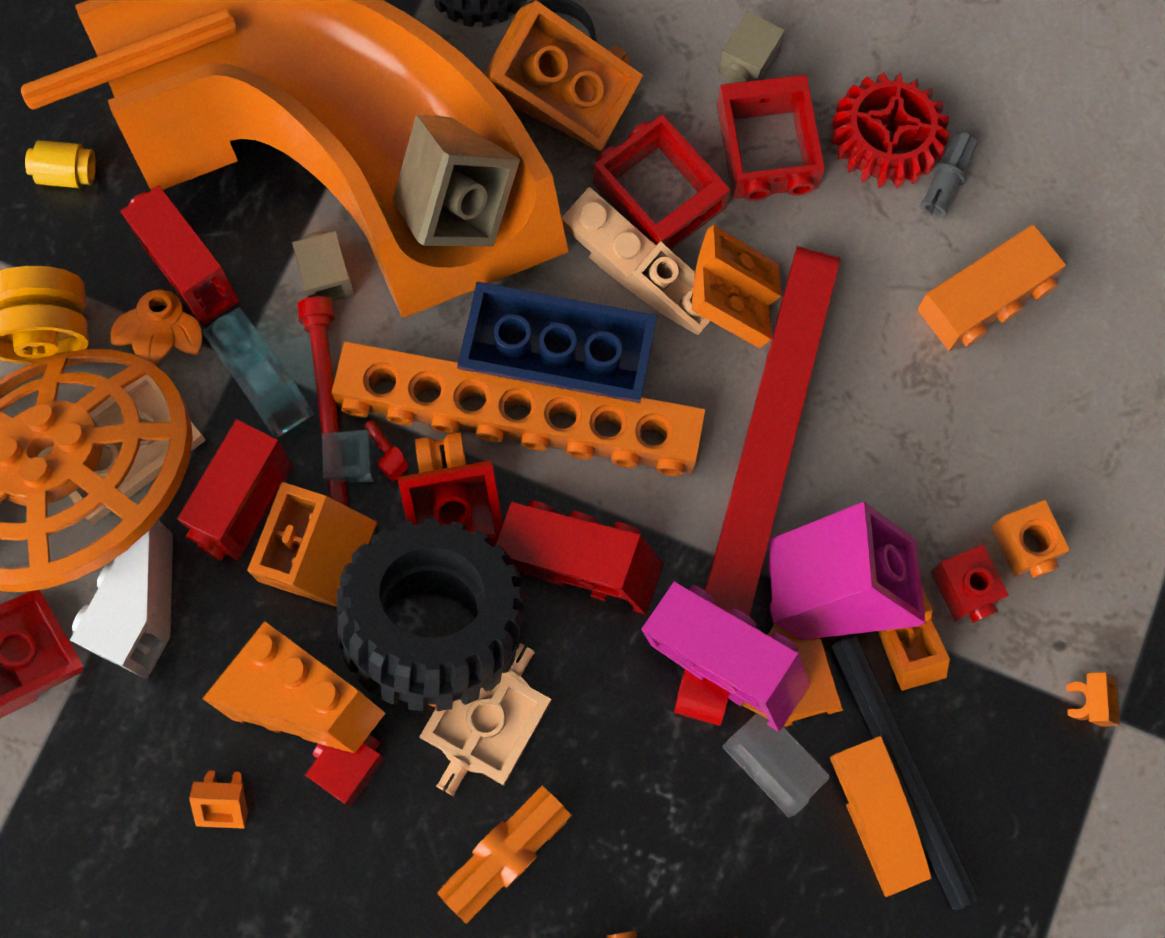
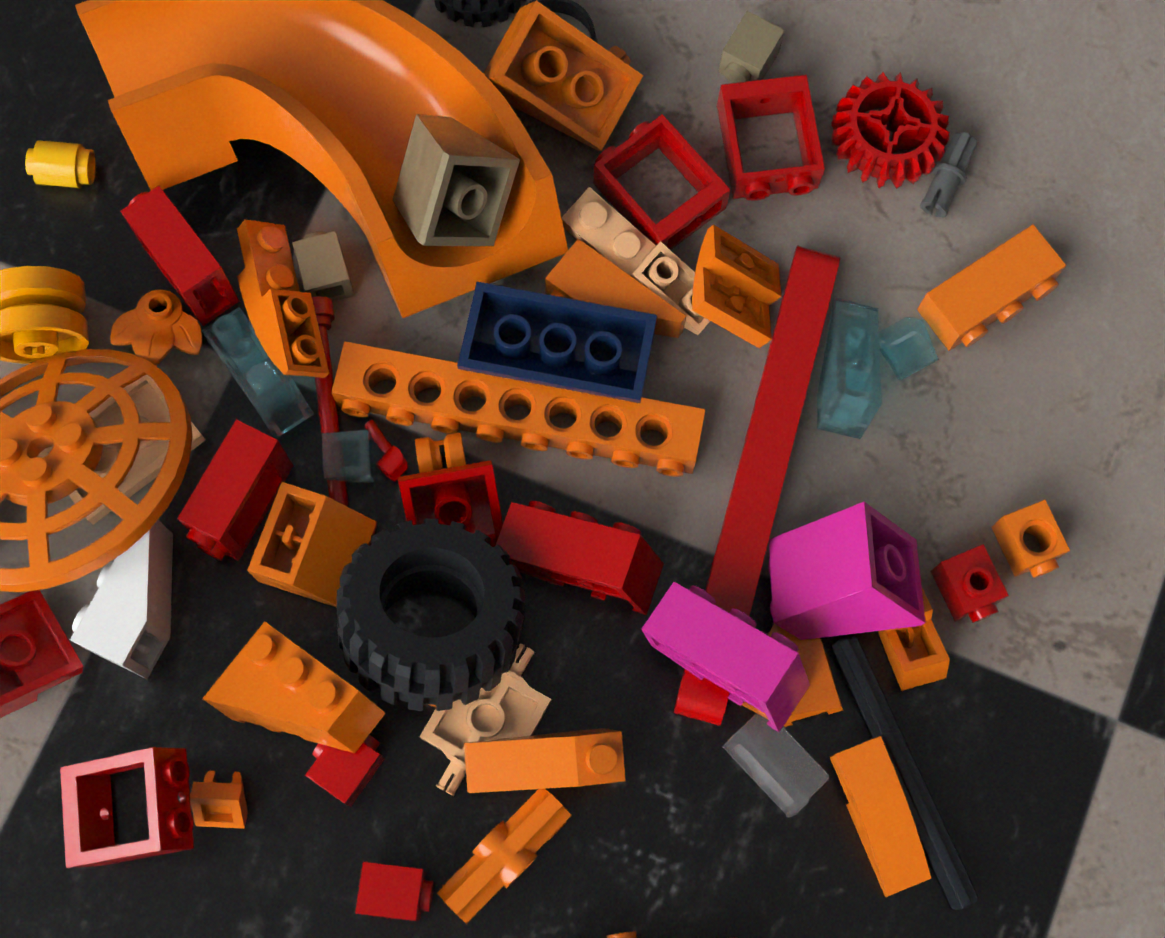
(89, 807): none -> red window
(128, 59): orange axle -> none
(276, 307): none -> orange slope
(394, 892): none -> red brick
(545, 761): none -> orange slope
(594, 279): none -> orange slope
(850, 370): none -> clear light blue slope
(907, 347): none -> clear light blue slope
(1101, 699): orange tile -> none

